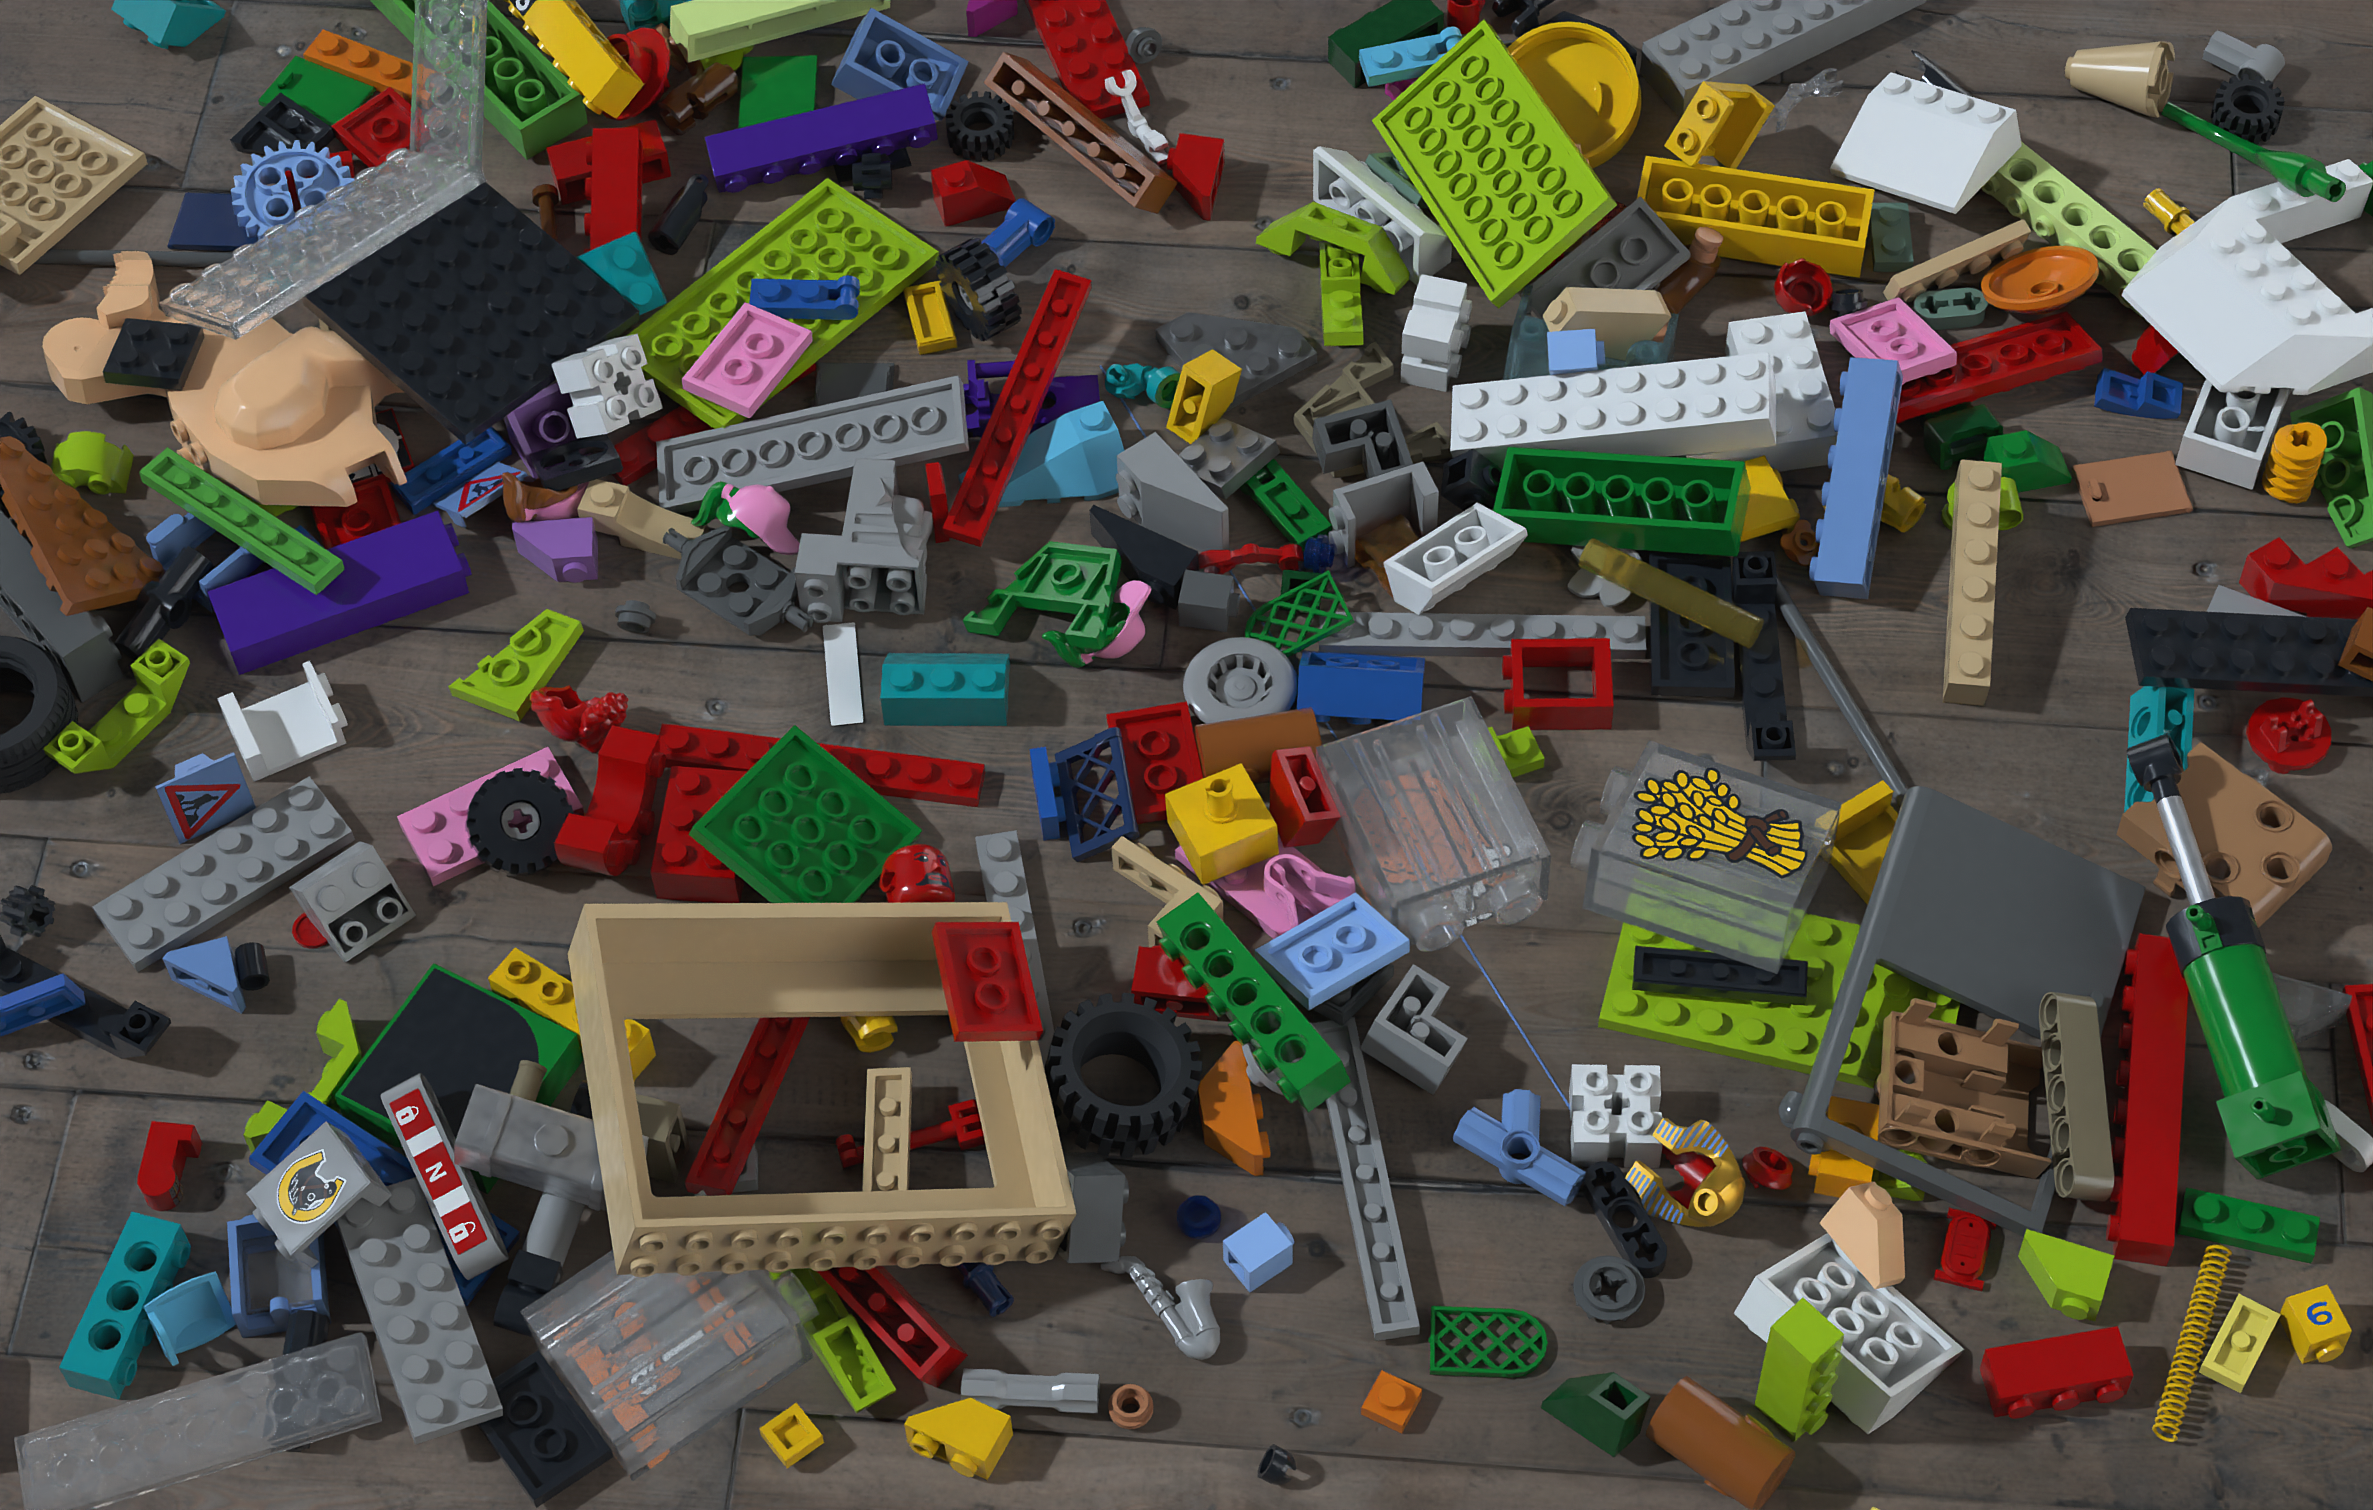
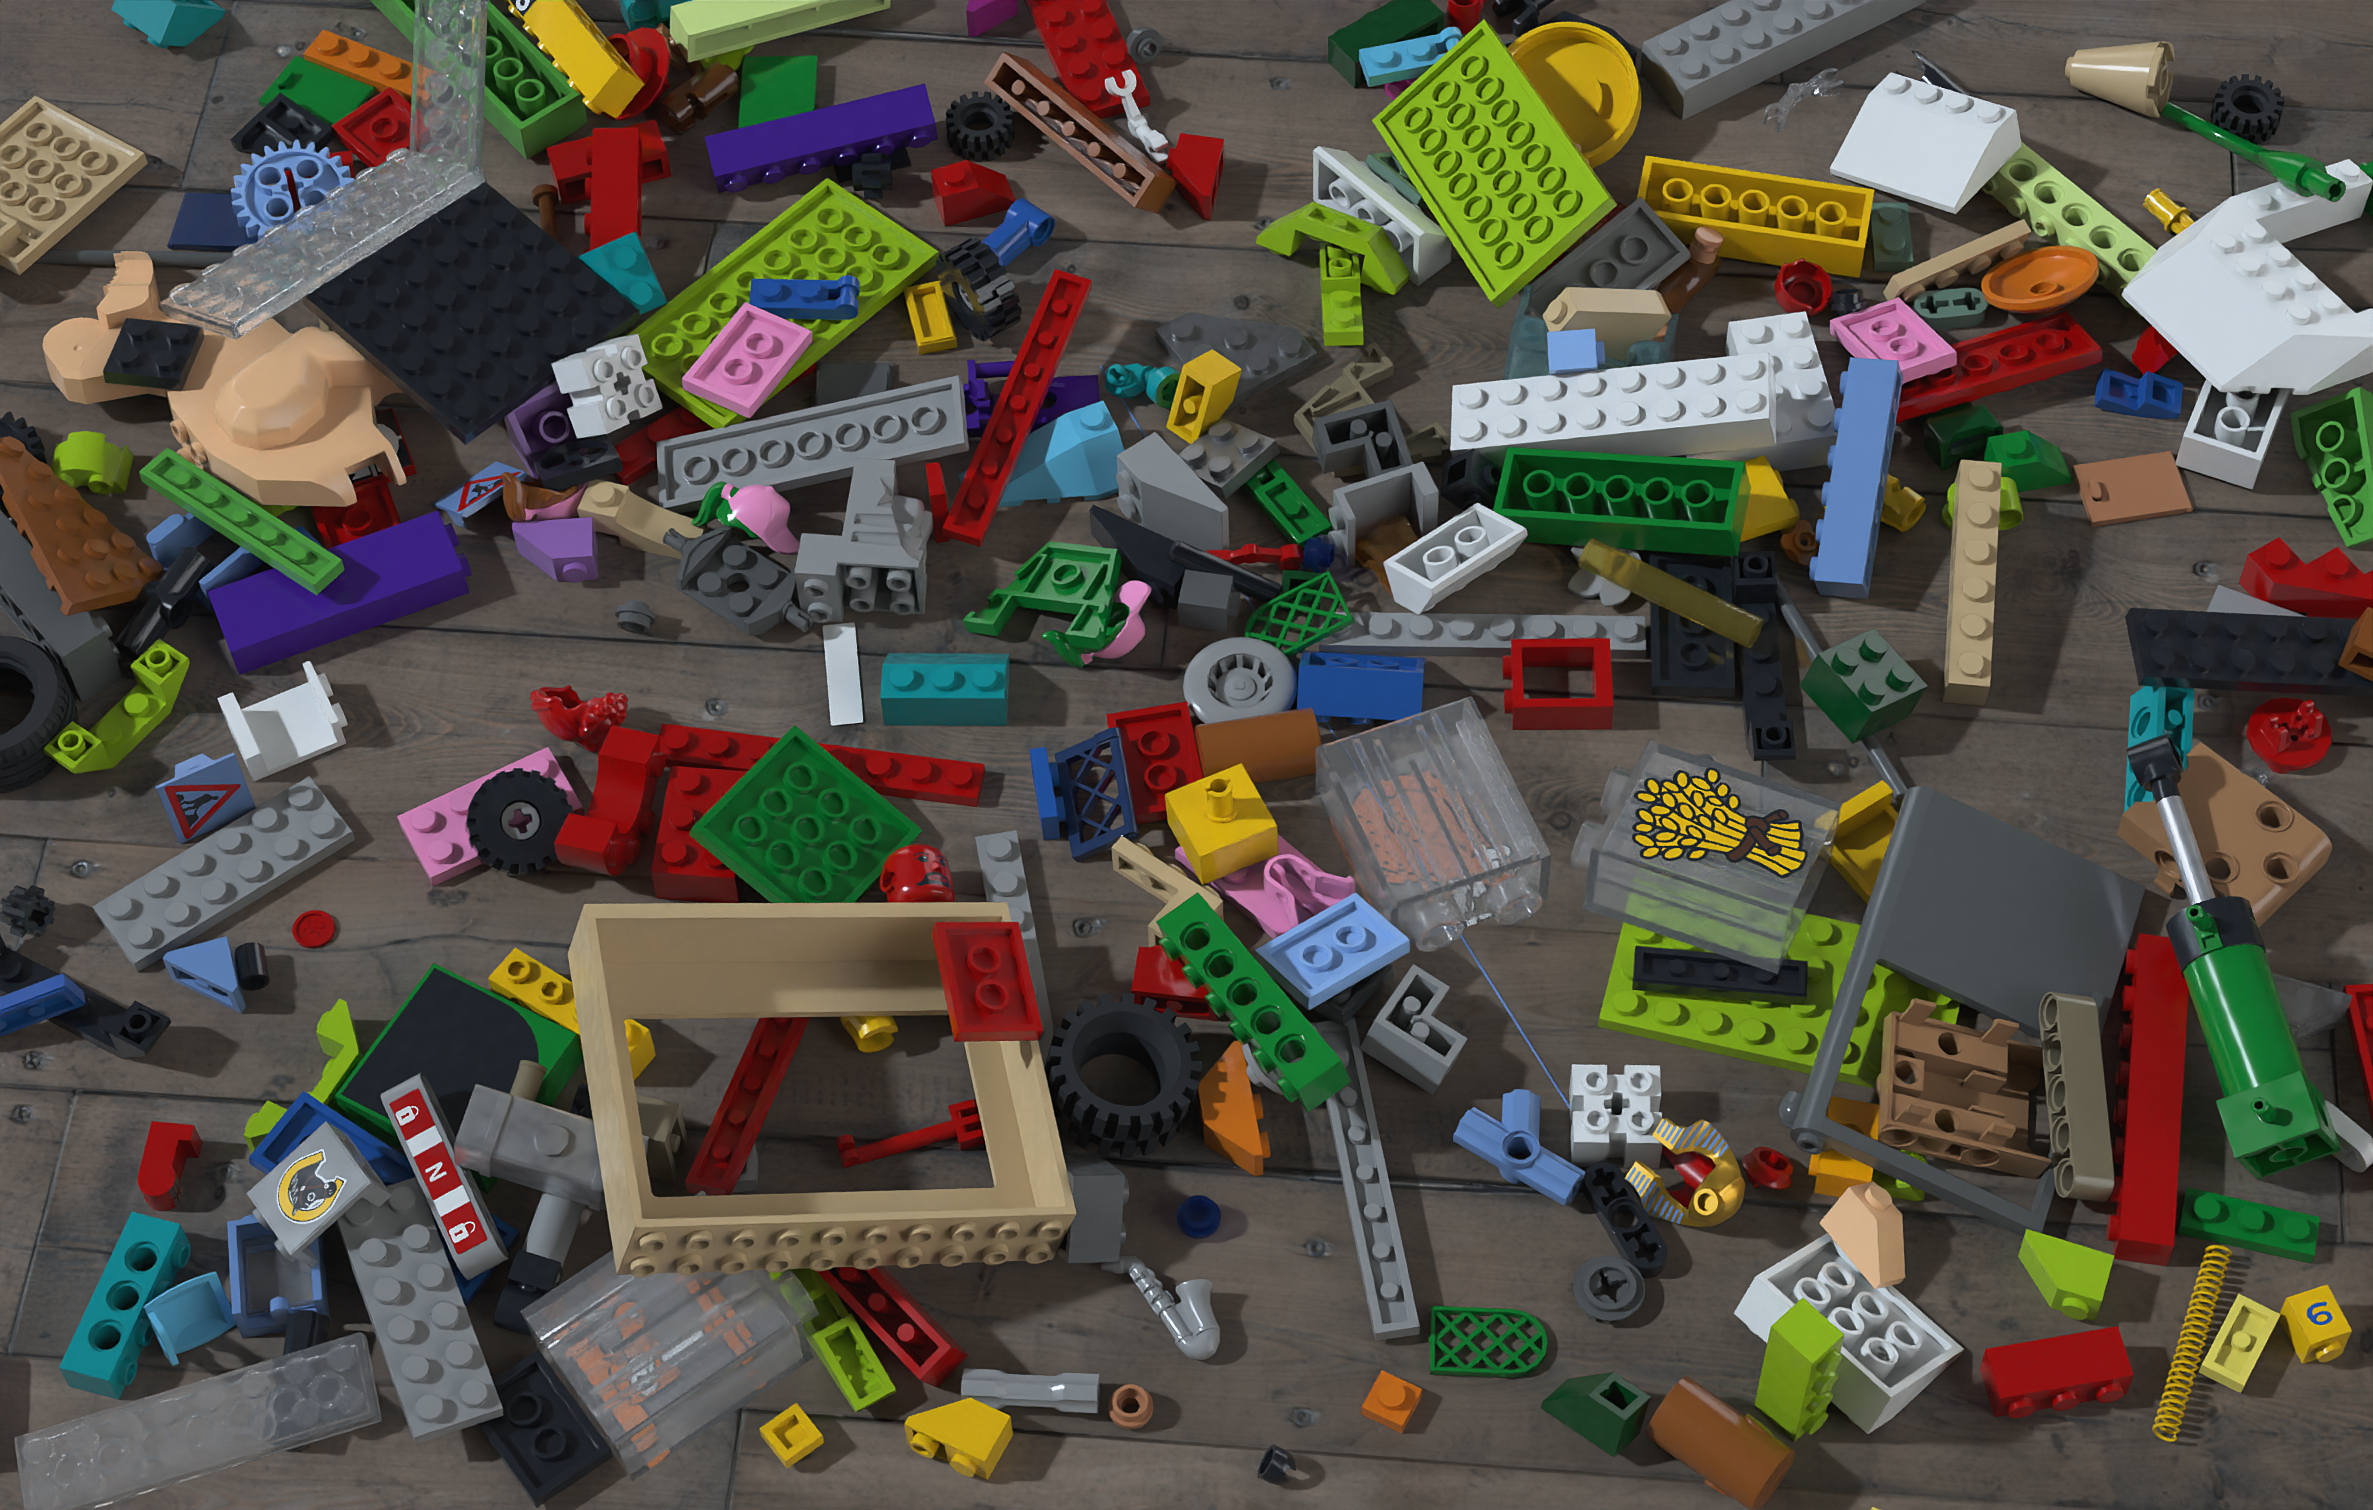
(353, 900): light grey slope -> none
(450, 469): blue tile -> none
(520, 668): lime wing -> none
(679, 216): black piece -> none
(887, 1129): tan plate -> none
(892, 58): medium blue slope -> none
(986, 1286): dark blue axle -> none
(1205, 562): none -> black axle
(1258, 1251): light blue brick -> none
(1300, 798): red slope -> none
(1435, 333): white brick -> none
(1519, 751): lime bracket -> none
(1719, 123): yellow panel -> none
(1863, 685): none -> dark green brick
(1965, 1245): red piece -> none
(2242, 58): light grey piece -> none
(2294, 461): light orange piece -> none

